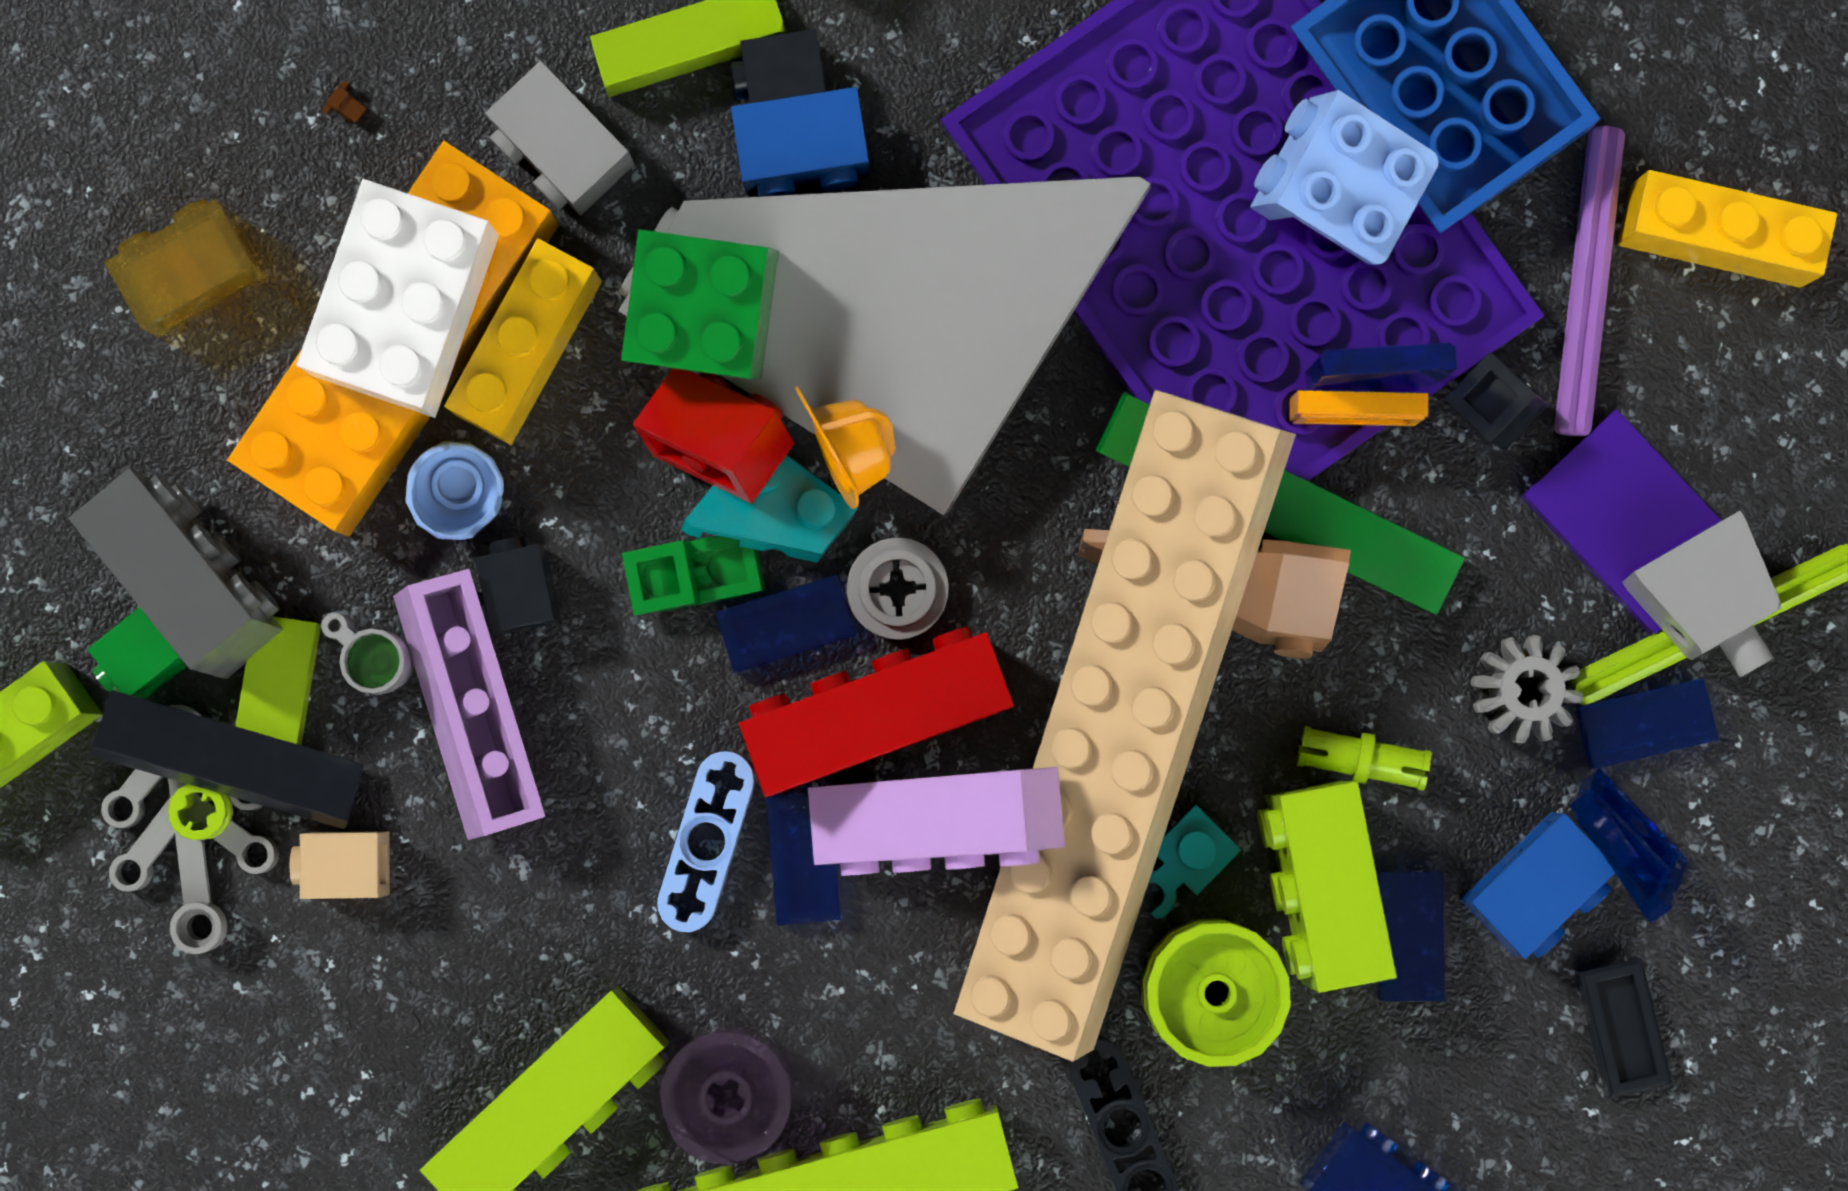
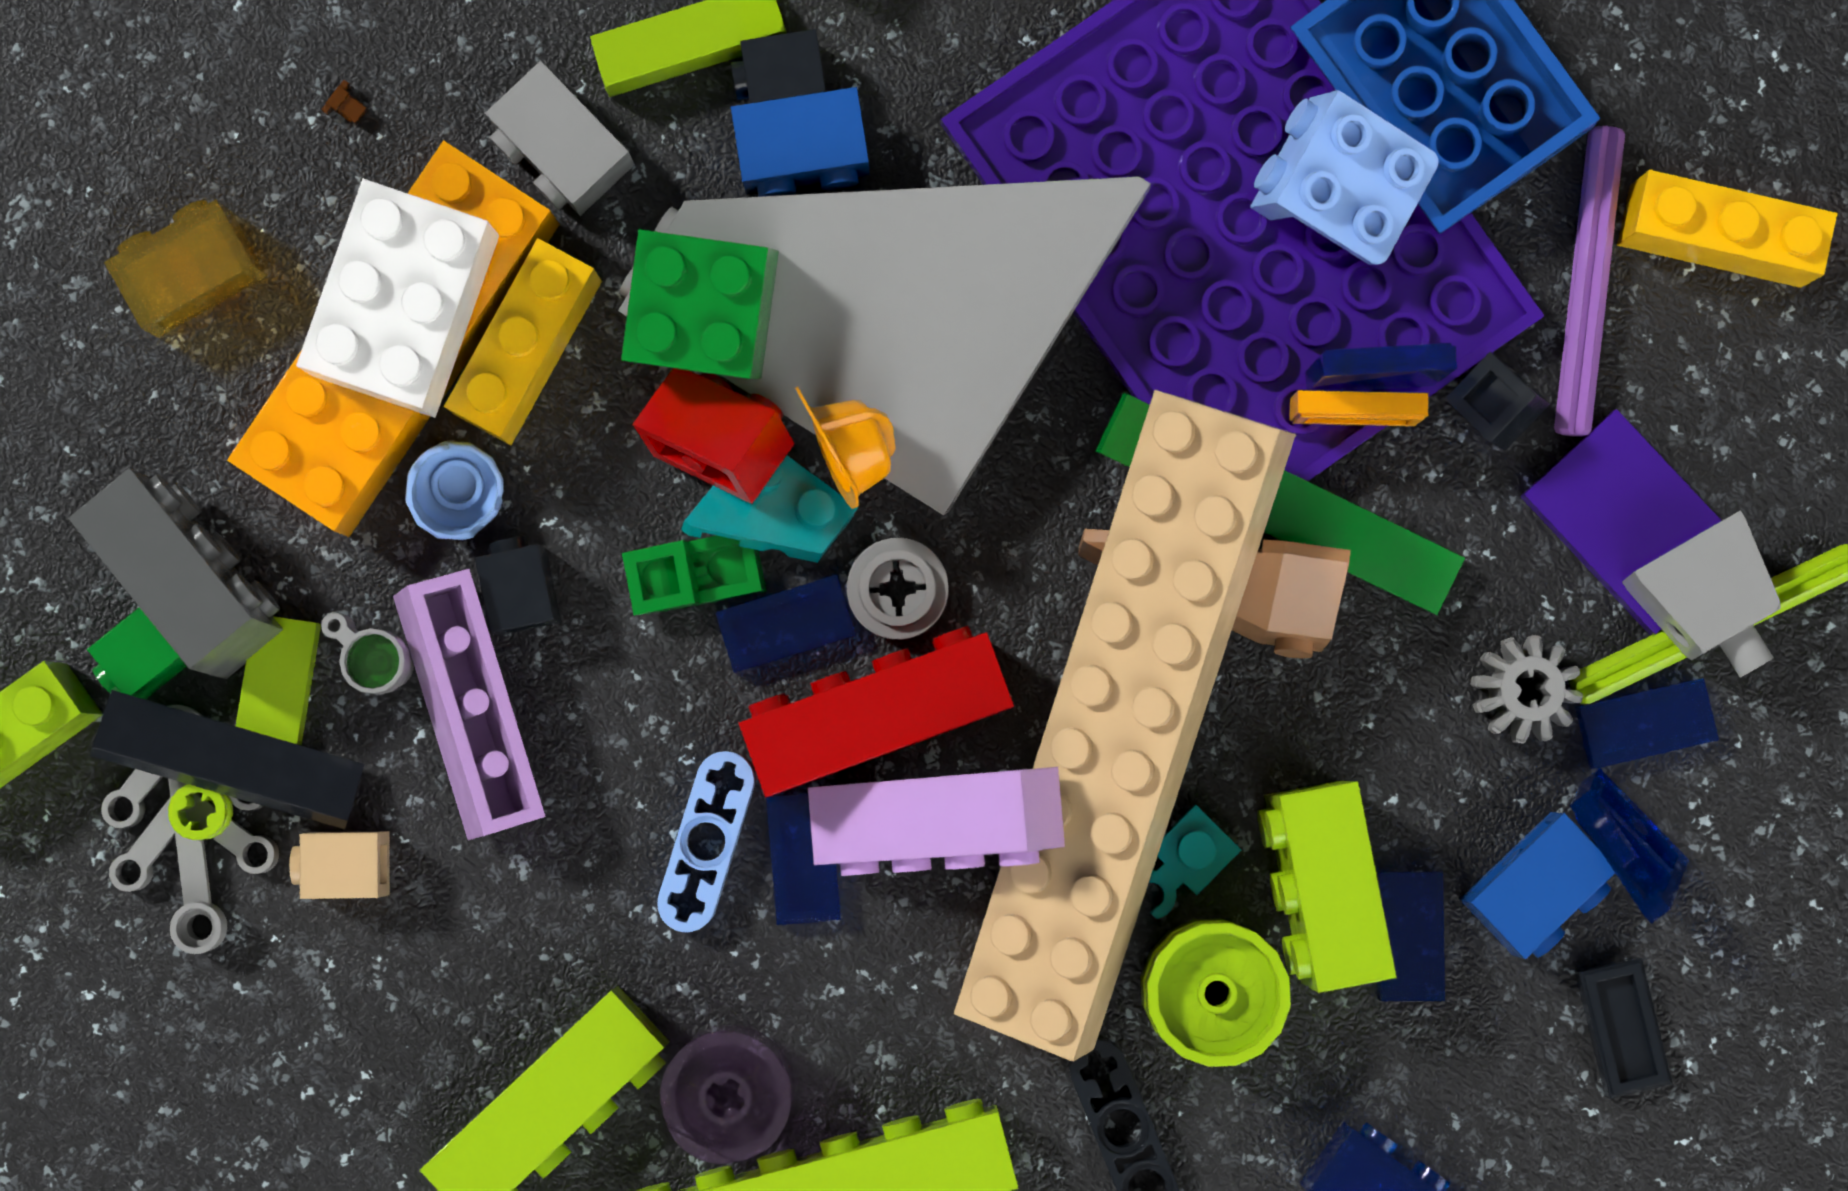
(1364, 758): lime pin -> none

